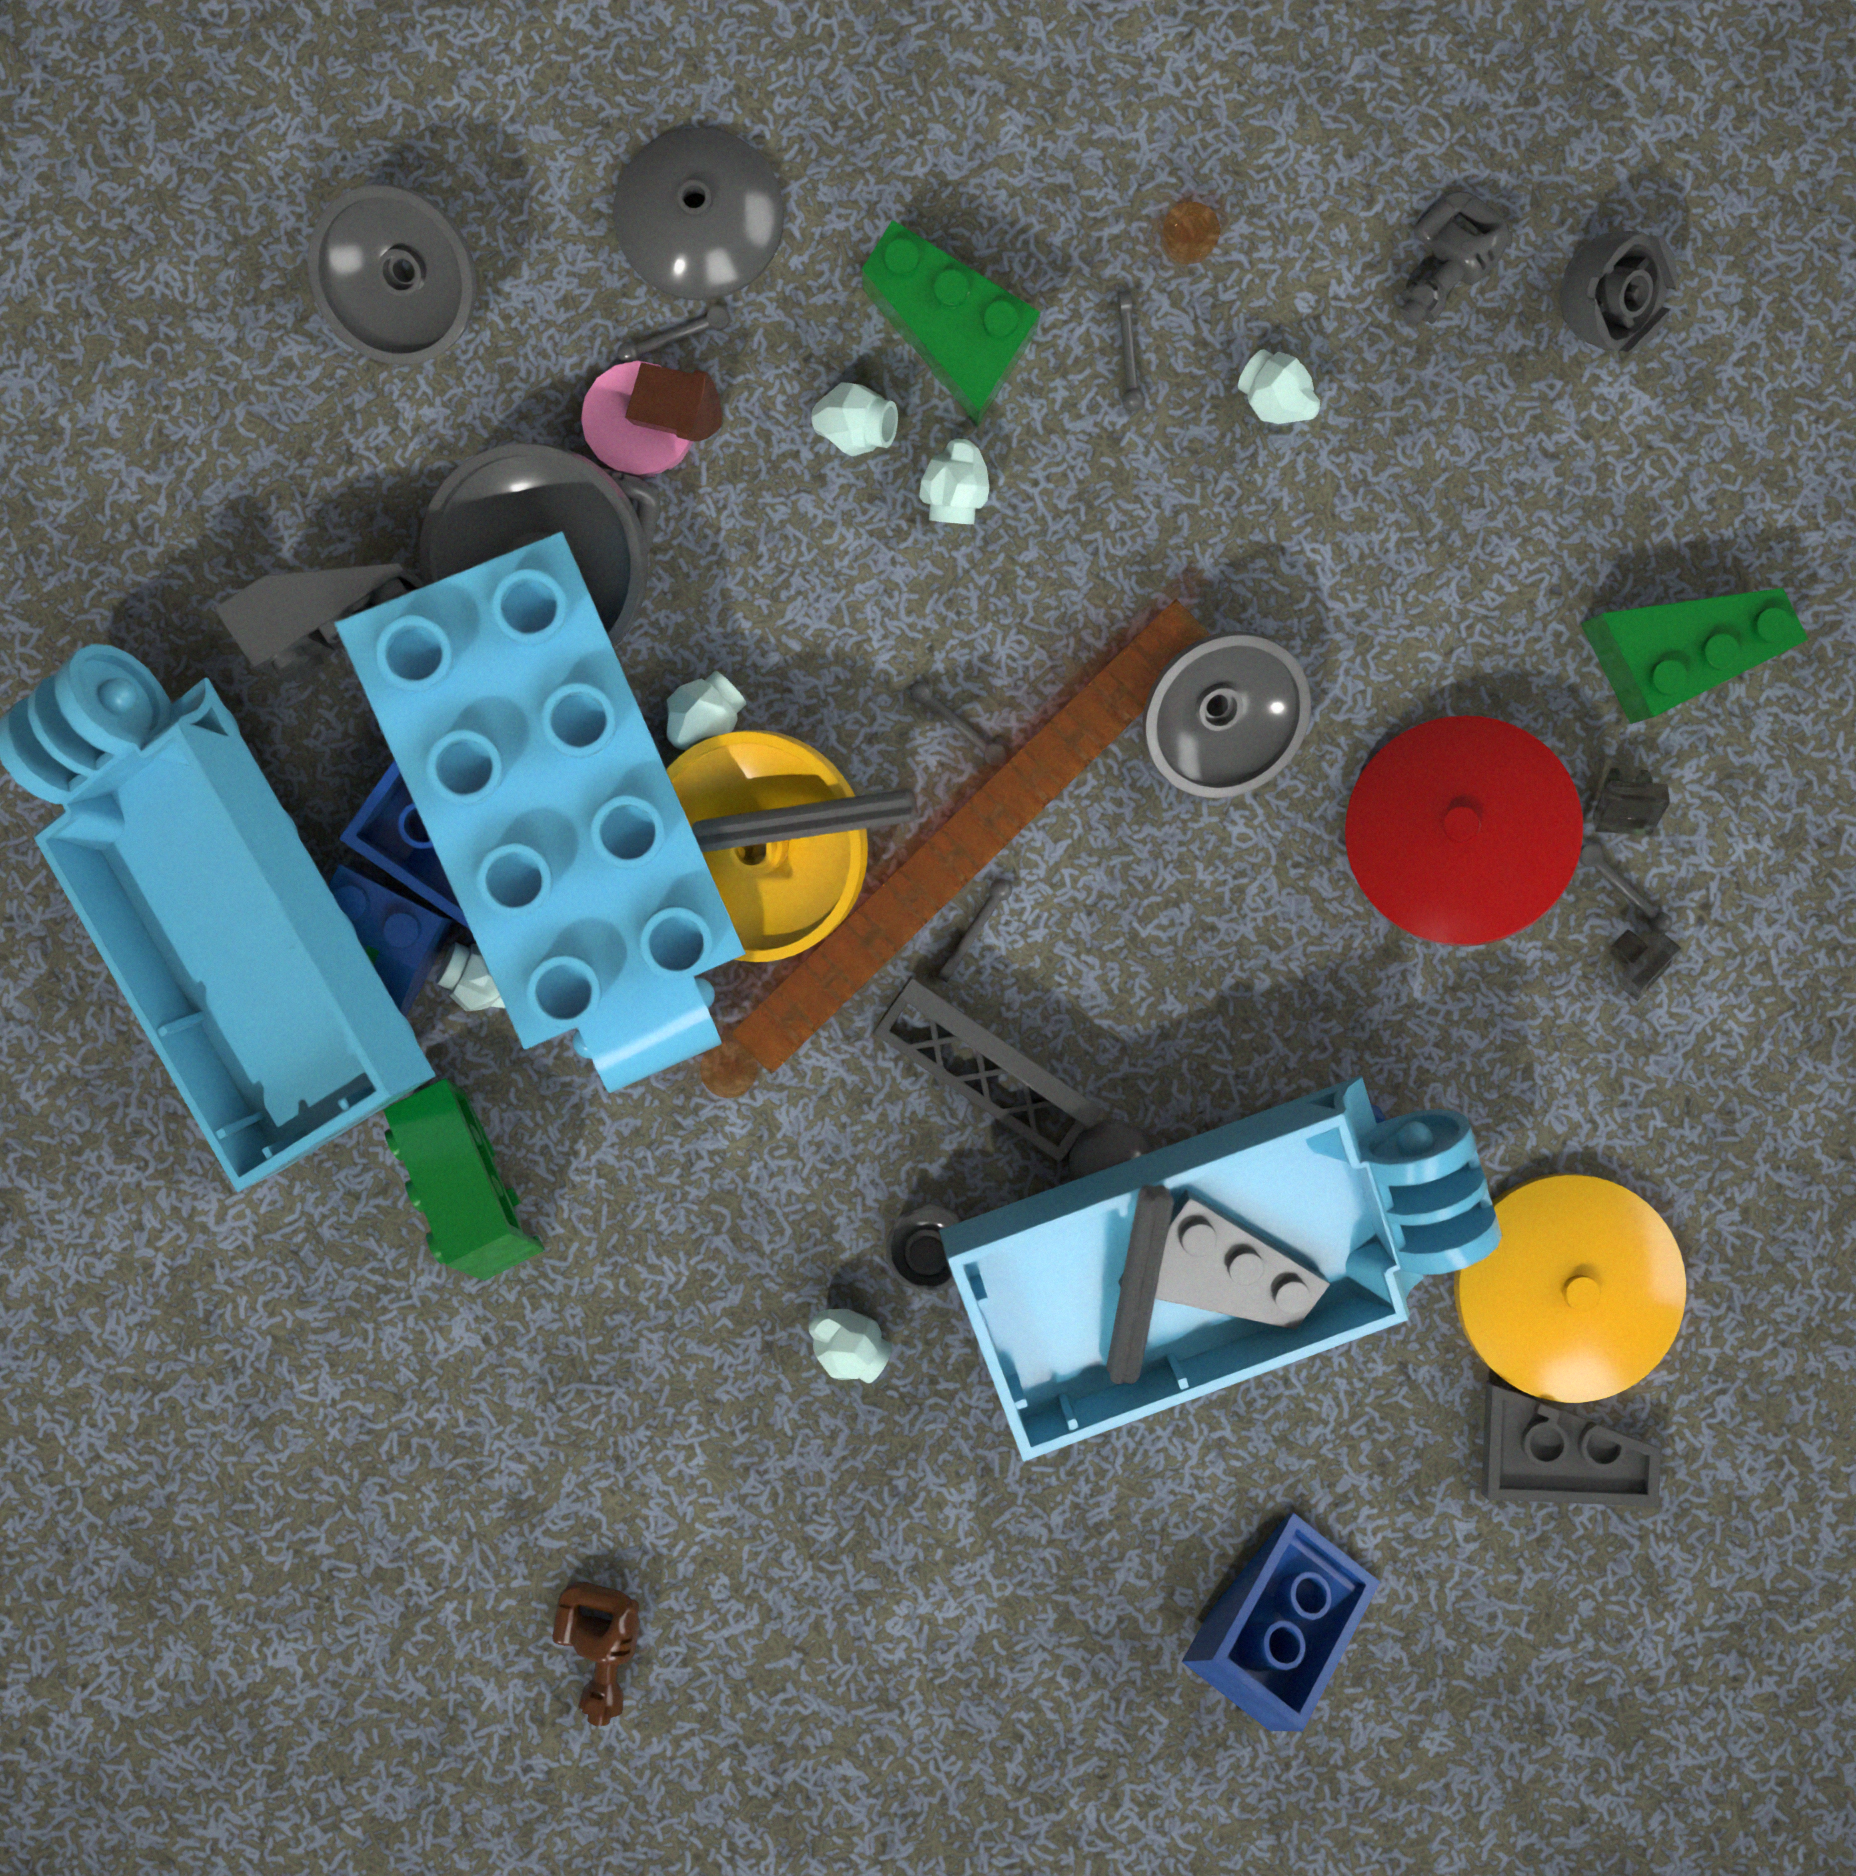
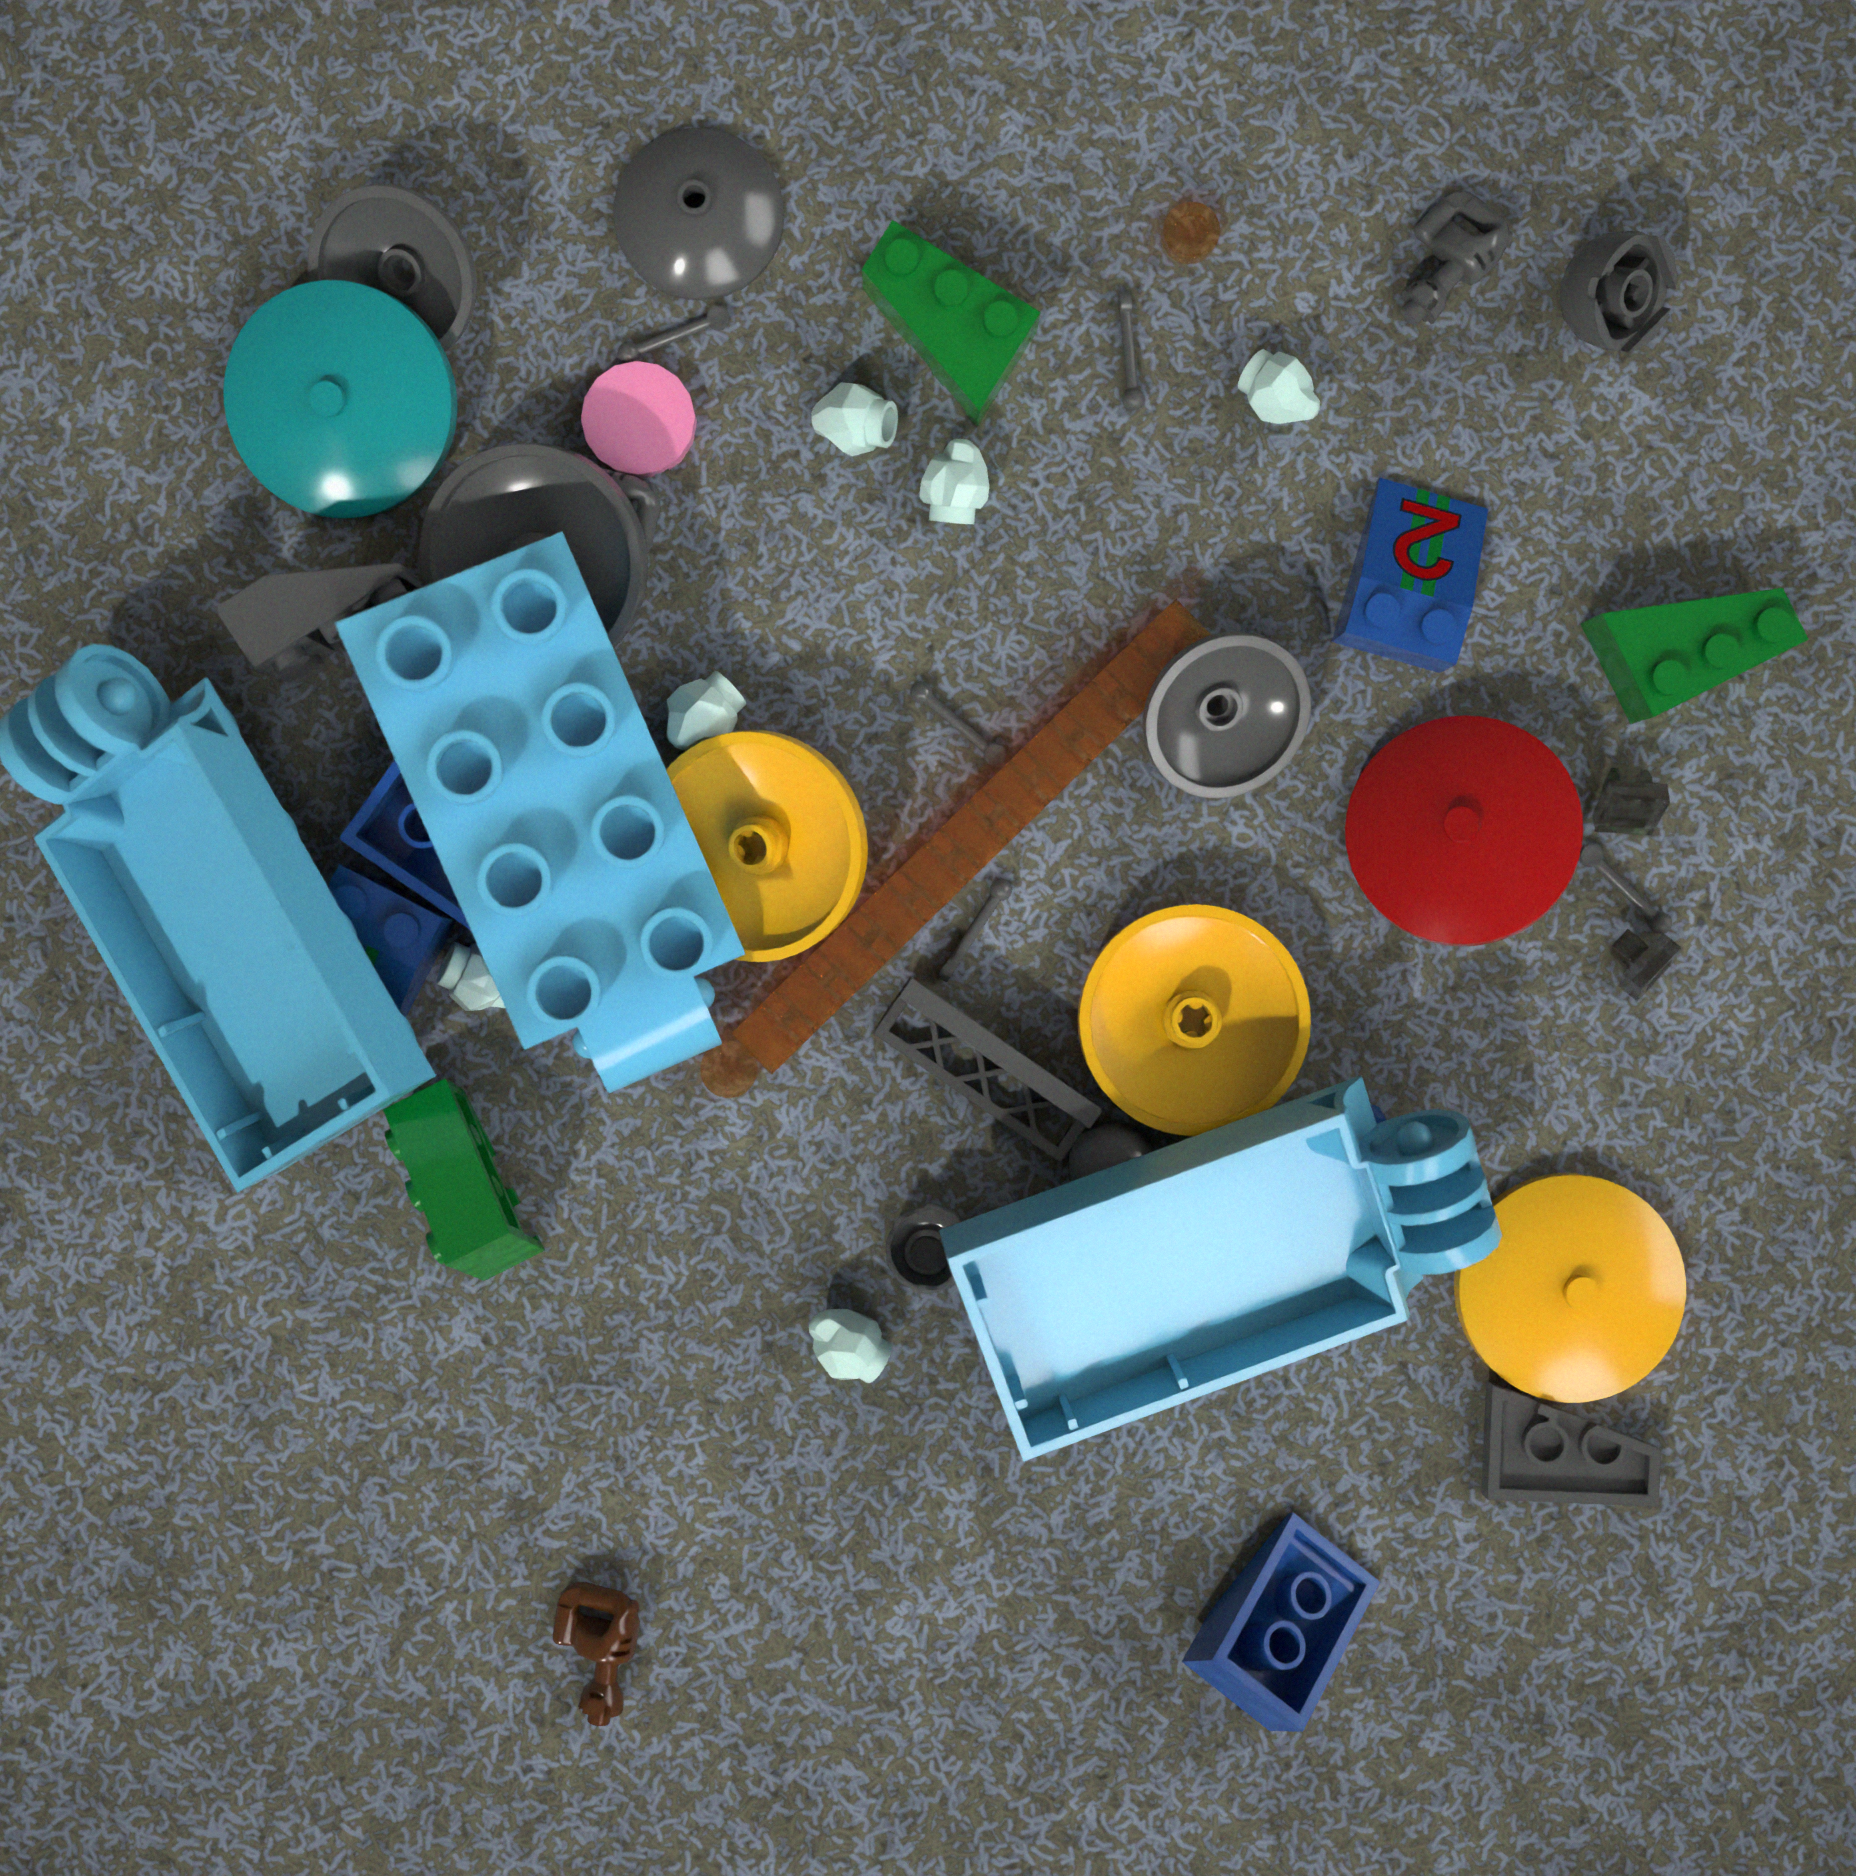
(340, 399): none -> teal dish
(675, 402): copper tile -> none
(806, 820): dark grey axle -> none
(1139, 1283): dark grey axle -> none
(1194, 1019): none -> yellow dish
(1232, 1269): wing -> none
(1413, 577): none -> blue slope

